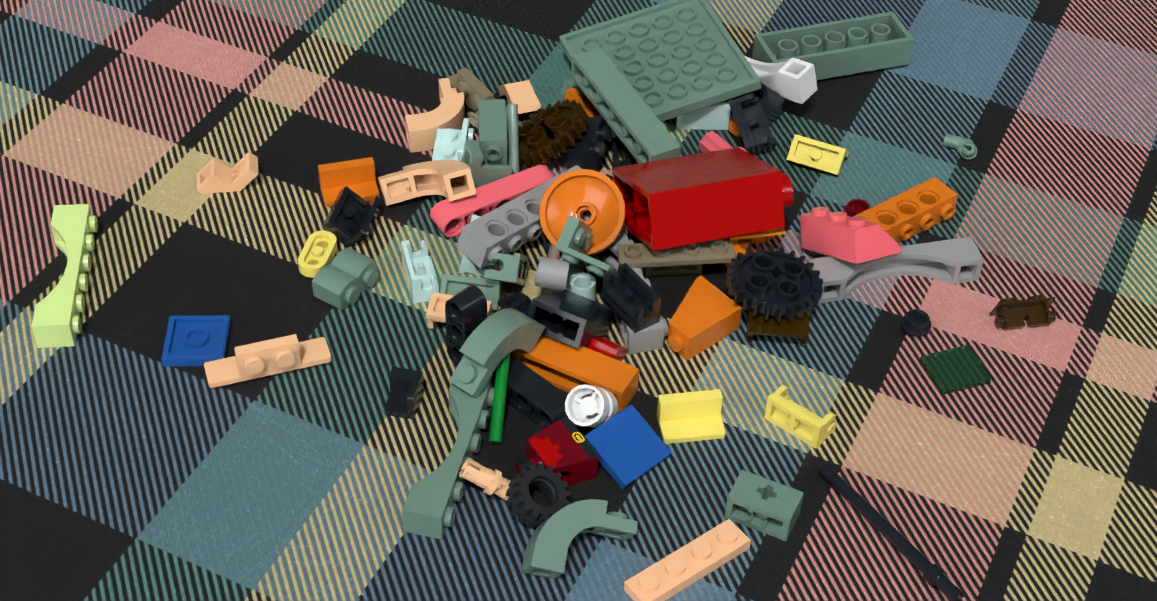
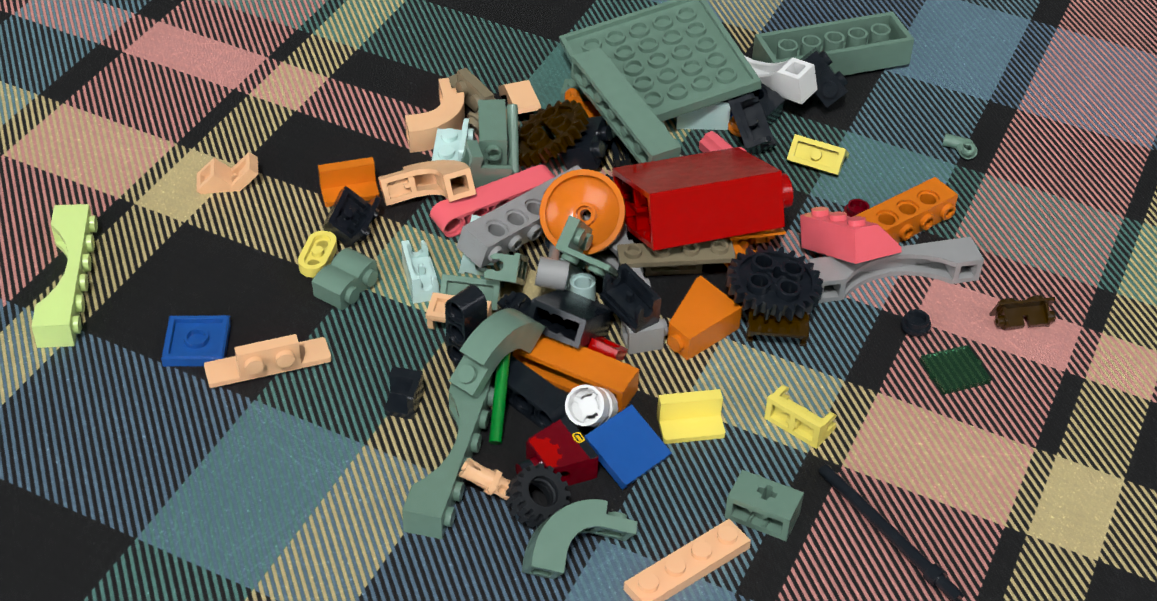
(829, 84): none -> black brick

